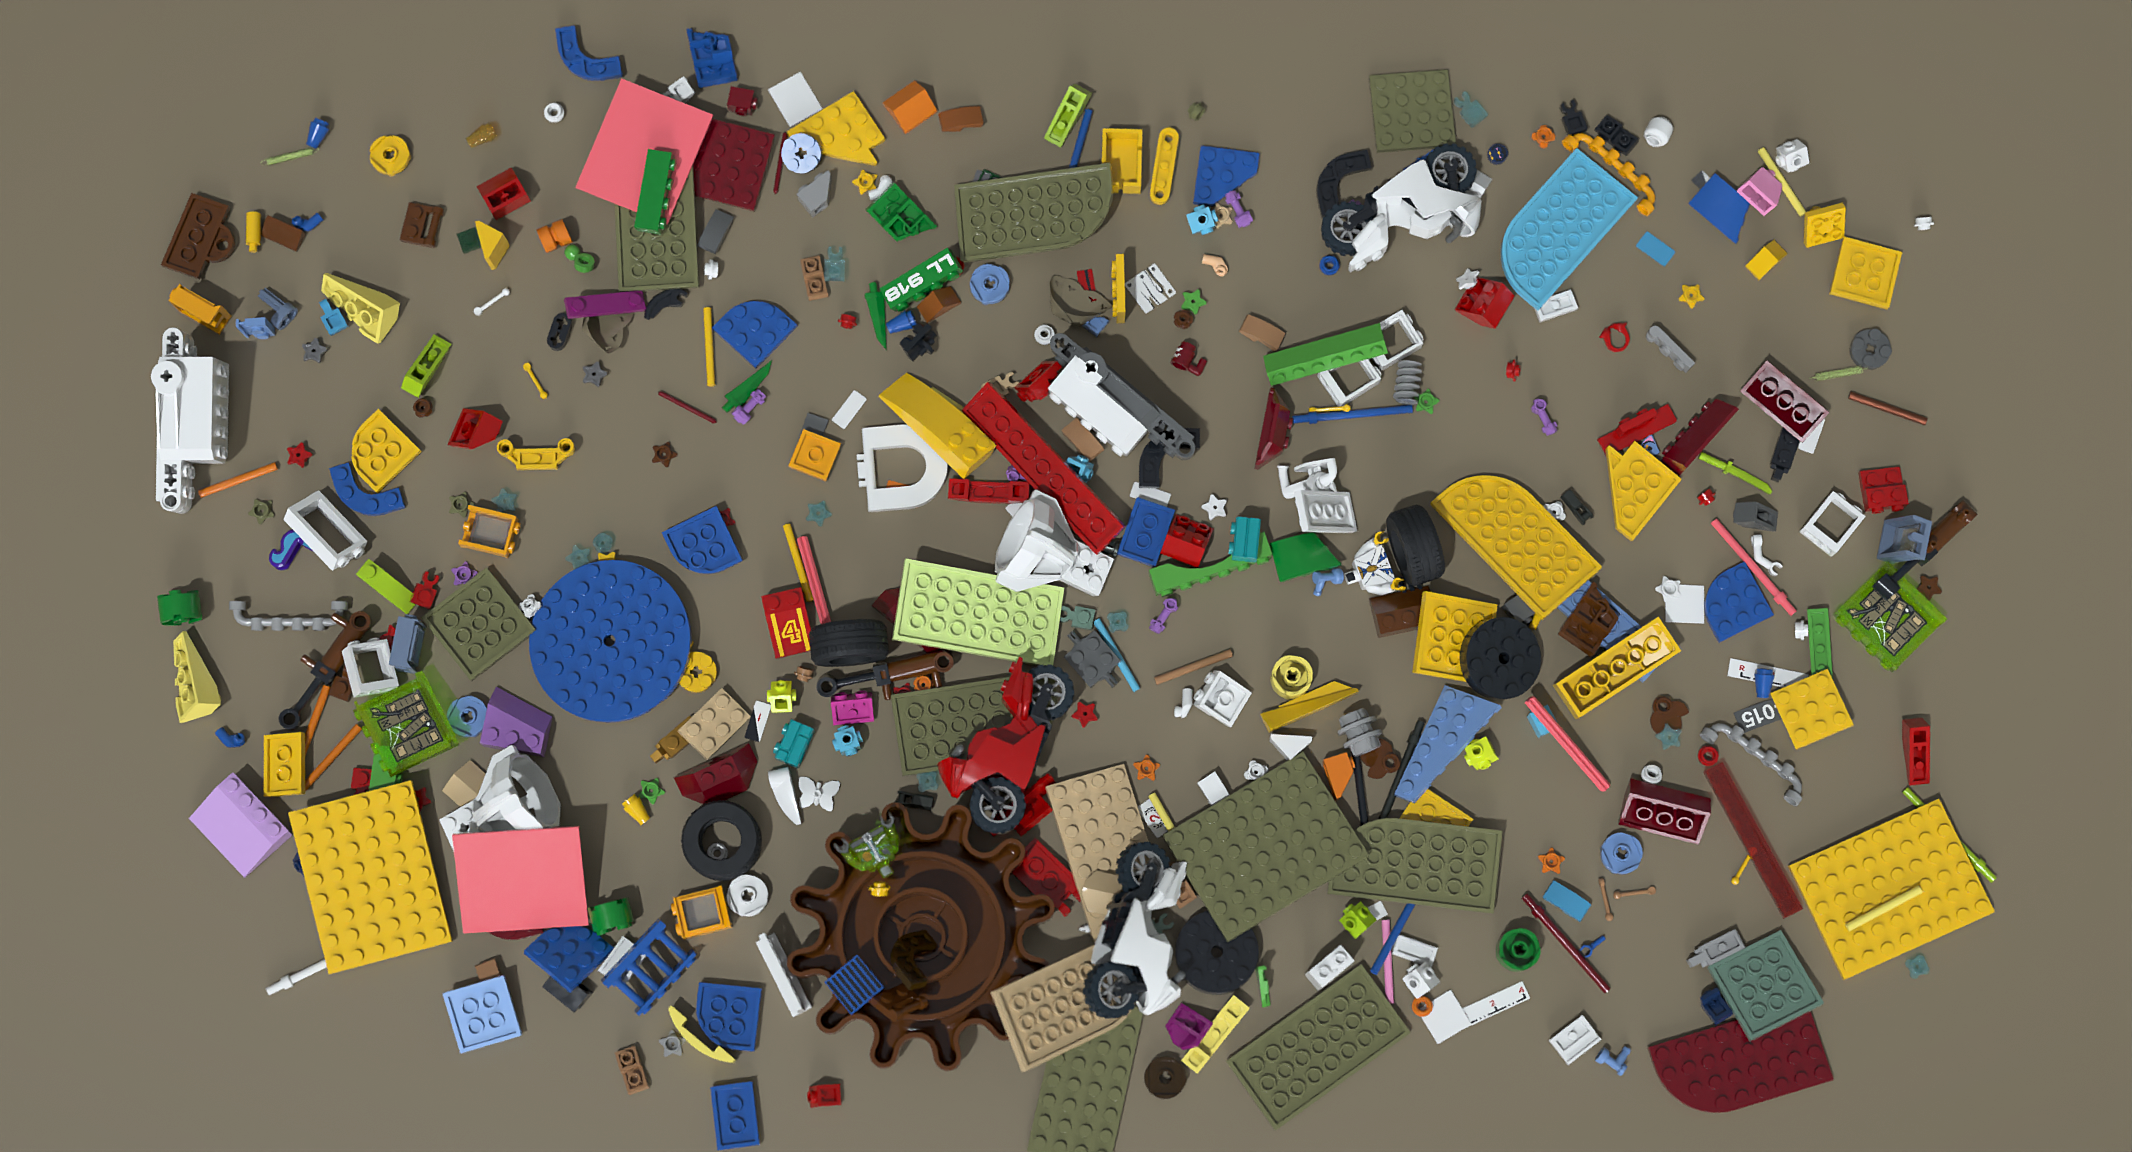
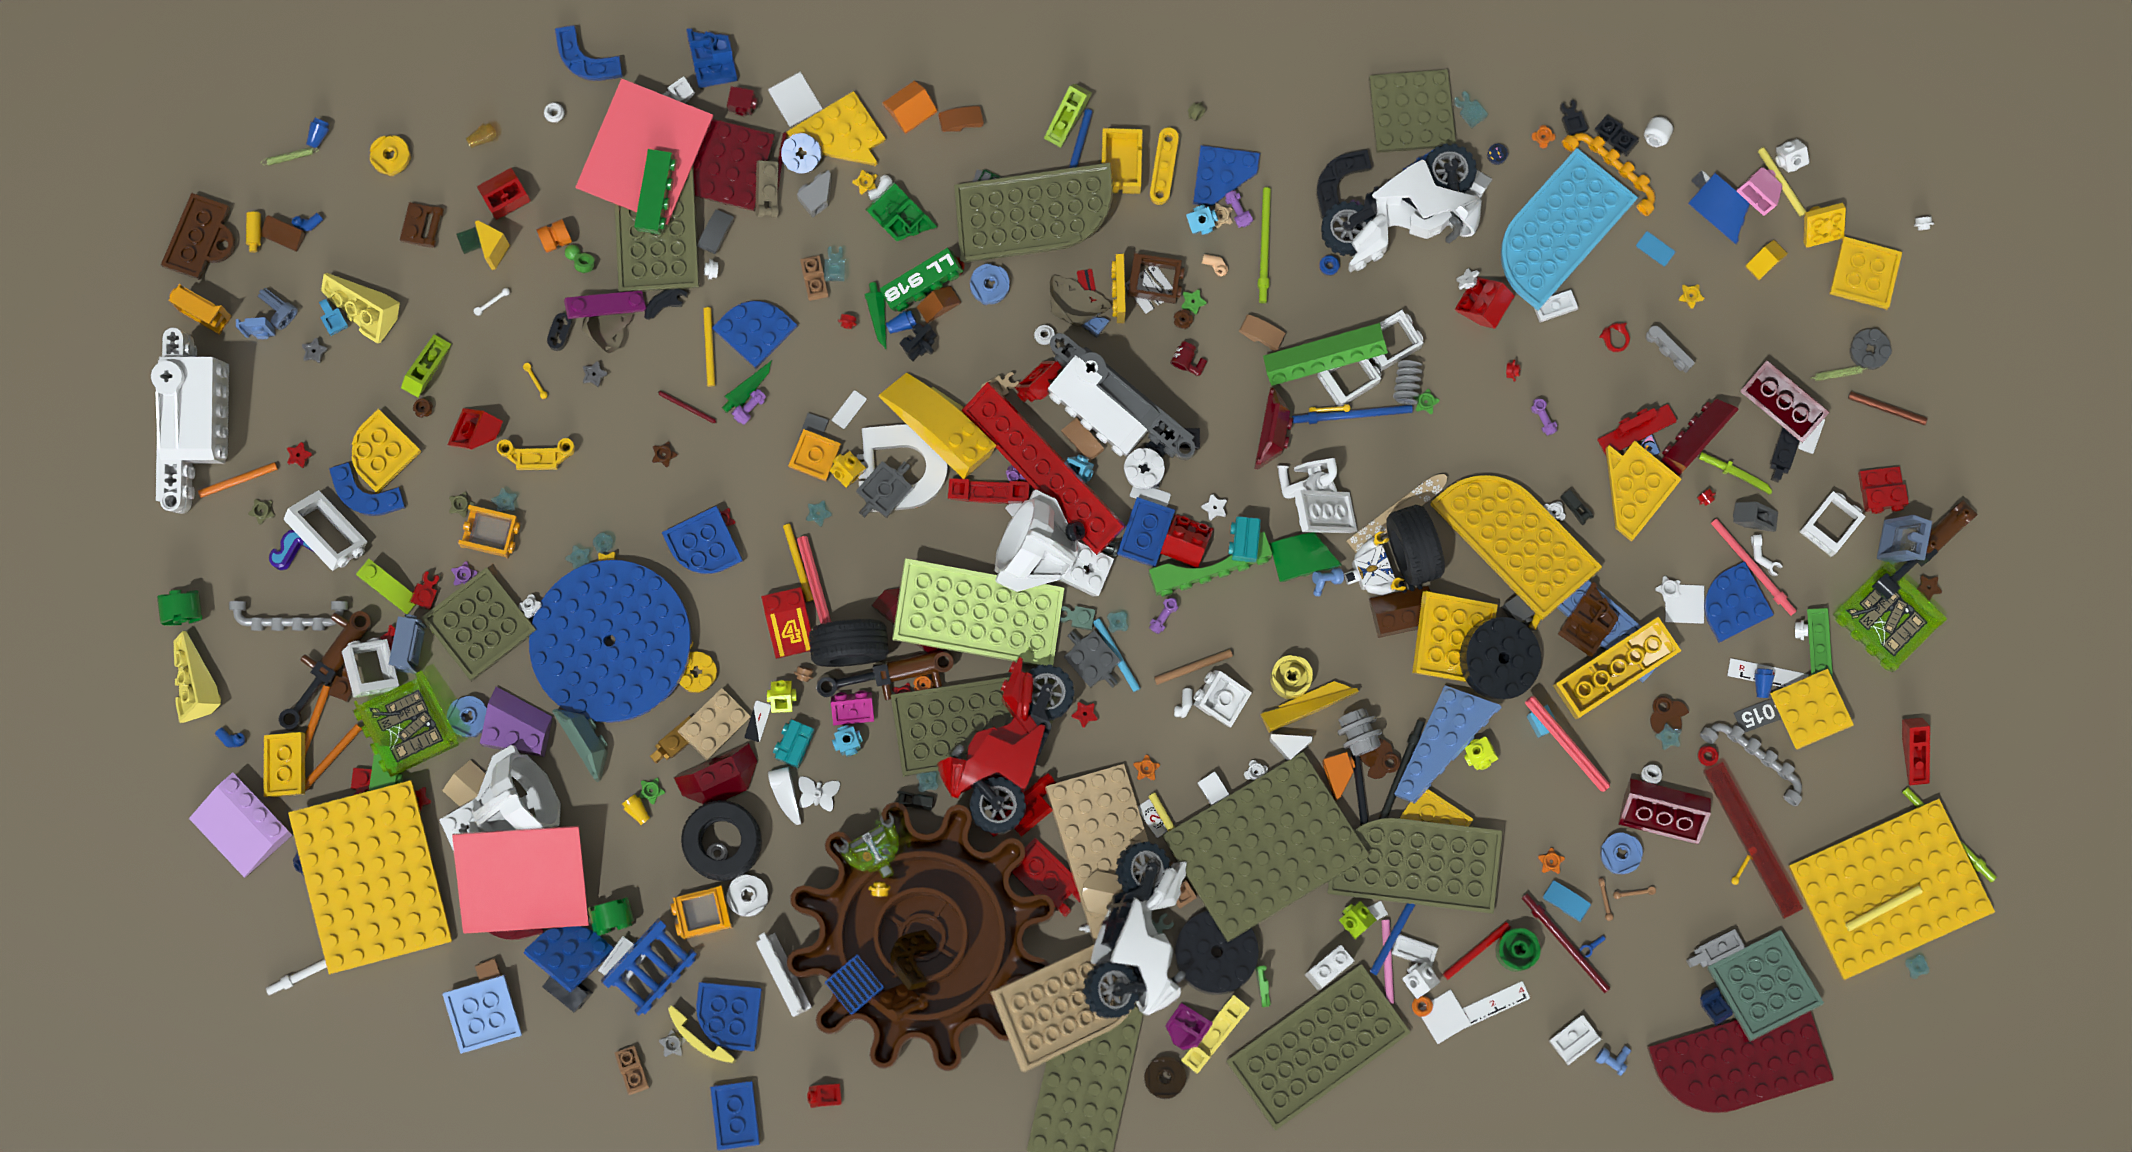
(585, 740): none -> sand green wedge
(766, 188): none -> dark tan plate
(847, 468): none -> yellow brick
(884, 489): none -> dark grey plate
(1075, 531): none -> black bush
(1141, 457): none -> white plate
(1167, 263): none -> reddish brown window
(1263, 281): none -> lime bar
(1418, 496): none -> tan piece
(1476, 950): none -> red bar

